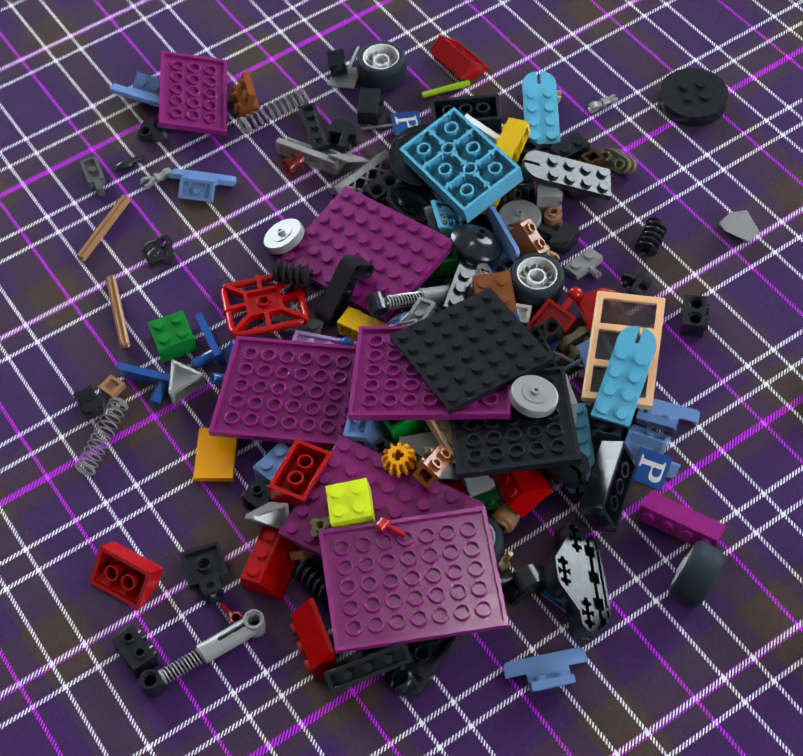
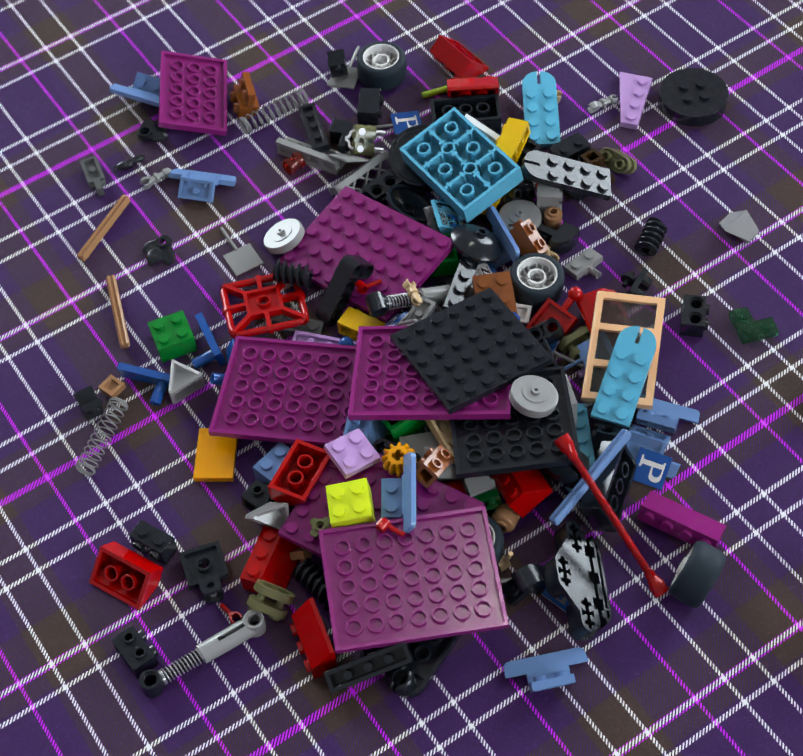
(153, 542): none -> black brick
(242, 258): none -> light grey piece
(274, 610): none -> olive brick
(352, 453): none -> lavender plate
(362, 288): none -> red hand
(363, 140): none -> olive piece
(399, 495): none -> medium blue plate
(412, 292): none -> tan piece
(472, 86): none -> red slope
(594, 471): none -> medium blue axle
(633, 96): none -> lavender wing
(655, 583): none -> red hose
(751, 330): none -> clear green plate

